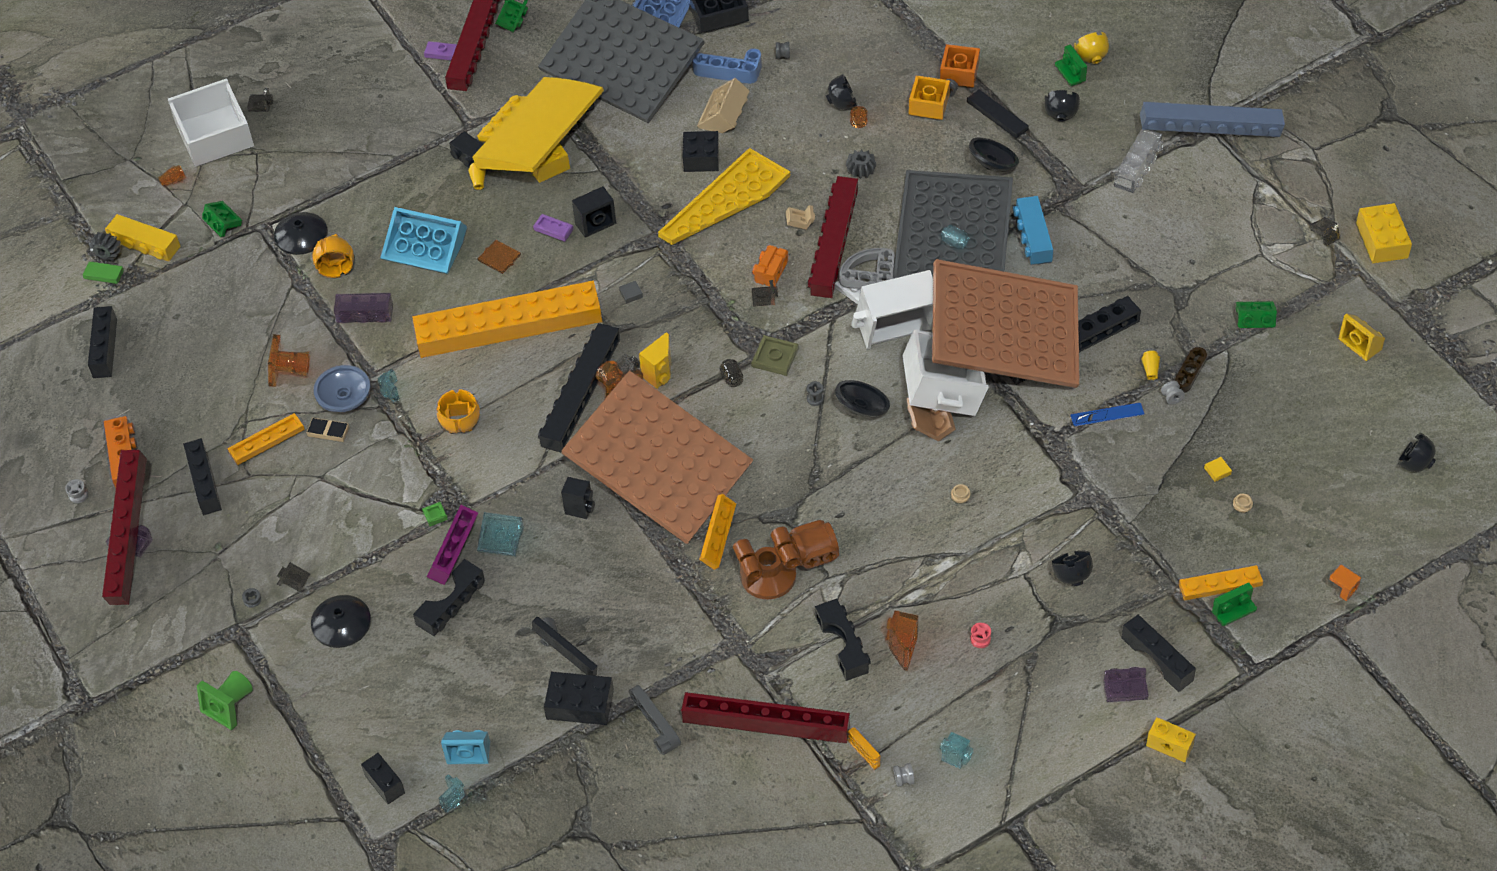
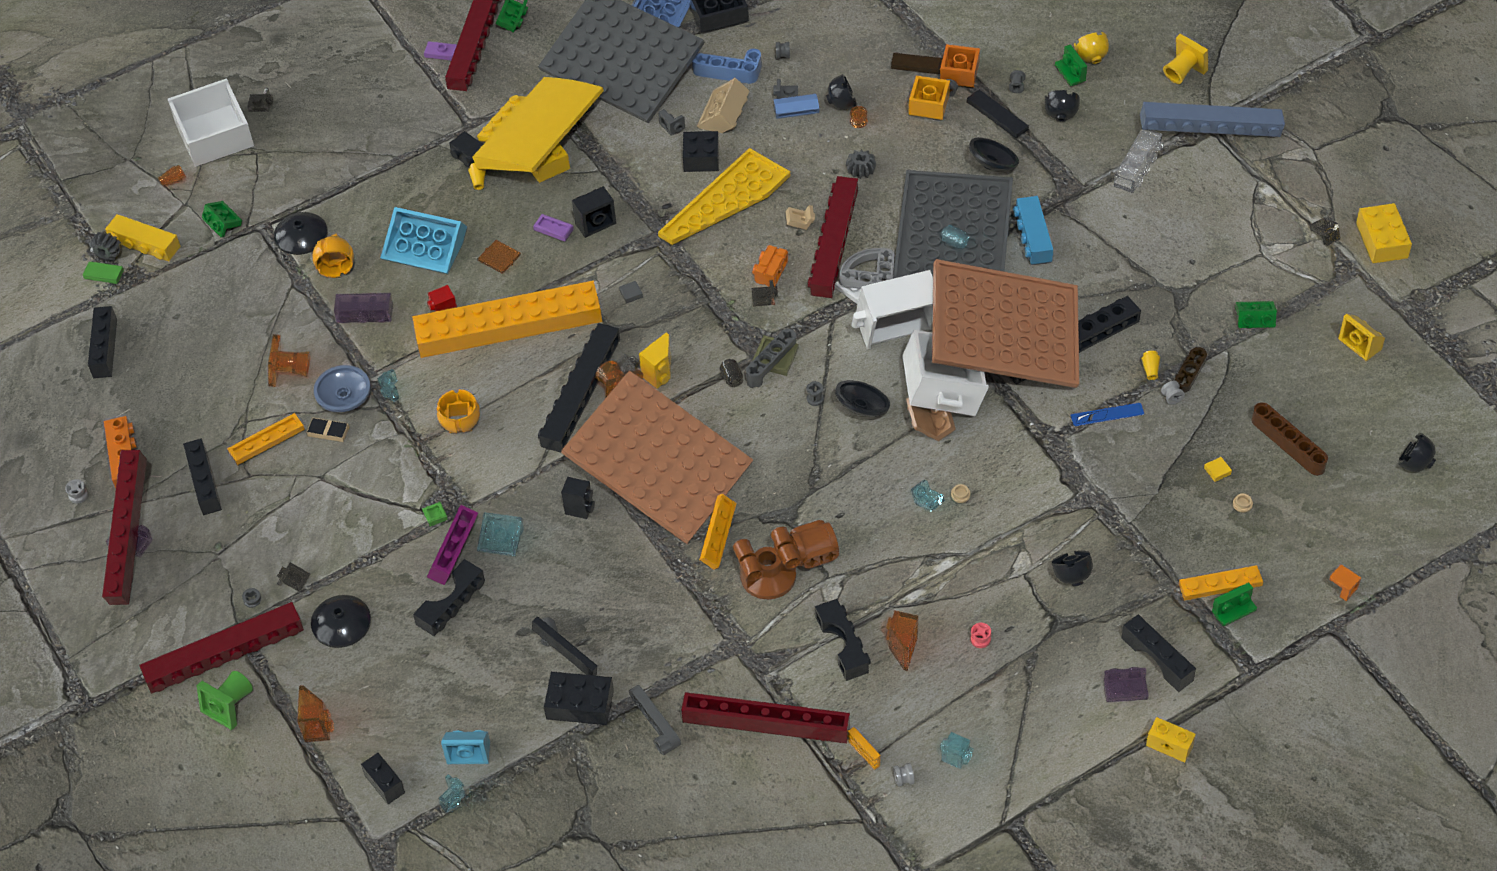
(221, 647): none -> dark red brick
(313, 717): none -> clear orange slope
(441, 299): none -> red brick
(670, 124): none -> dark grey bracket
(757, 370): none -> dark grey beam
(784, 91): none -> dark grey bracket
(796, 106): none -> medium blue piece
(916, 63): none -> dark brown tile
(926, 497): none -> clear light blue bracket
(1017, 78): none -> dark grey bush
(1188, 56): none -> yellow plant
(1289, 439): none -> reddish brown beam

